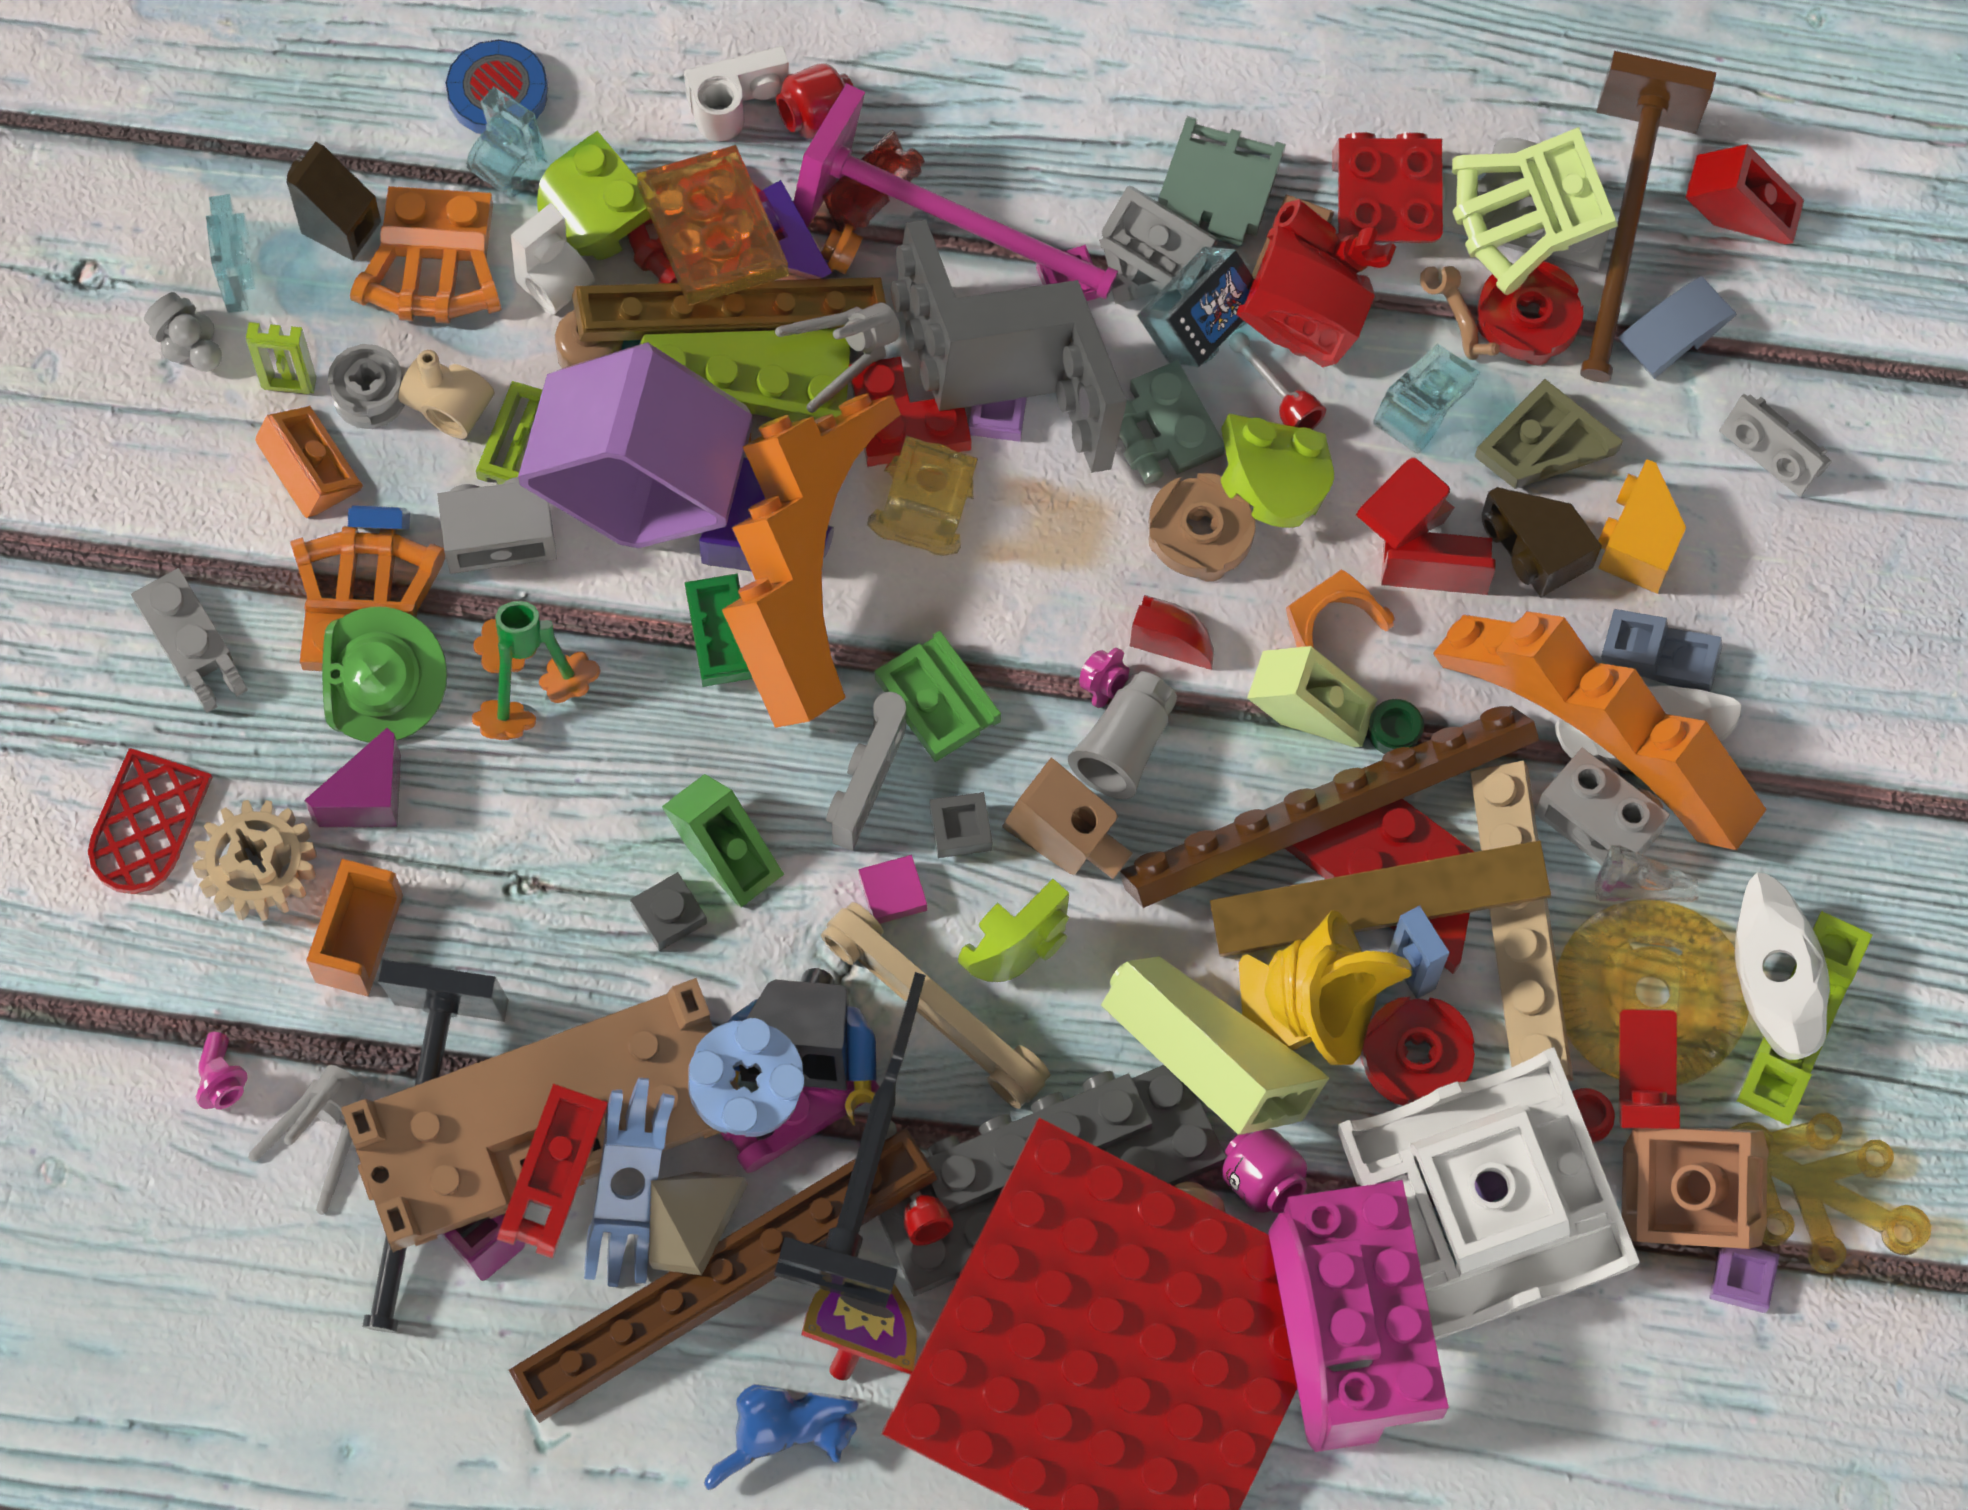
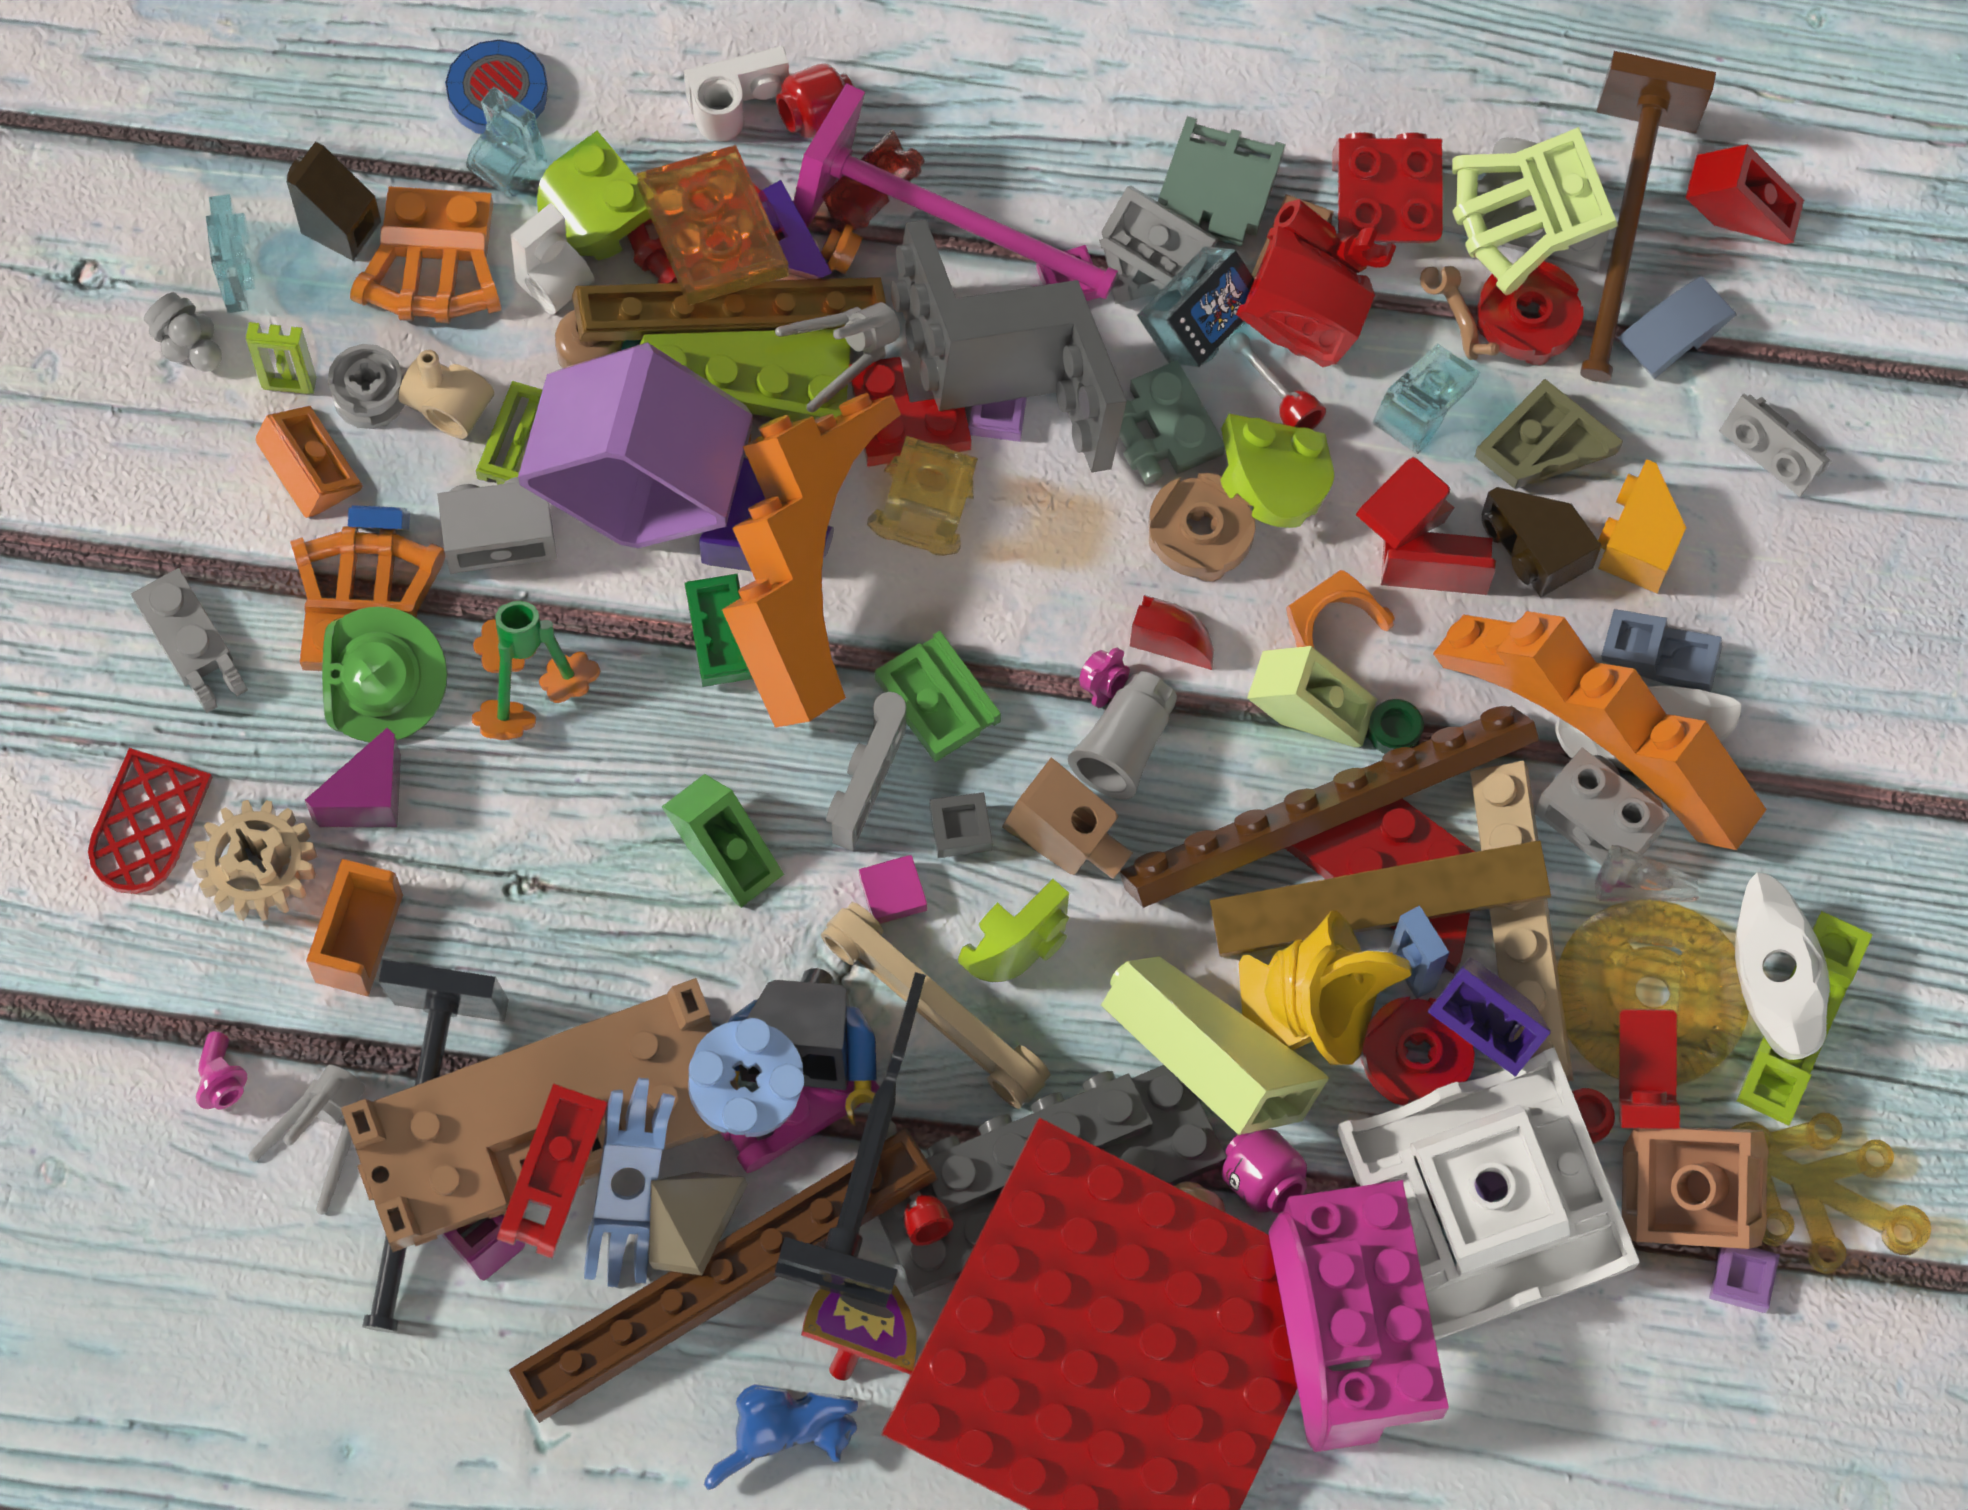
(668, 911): dark grey plate -> none
(1489, 1015): none -> dark purple torso

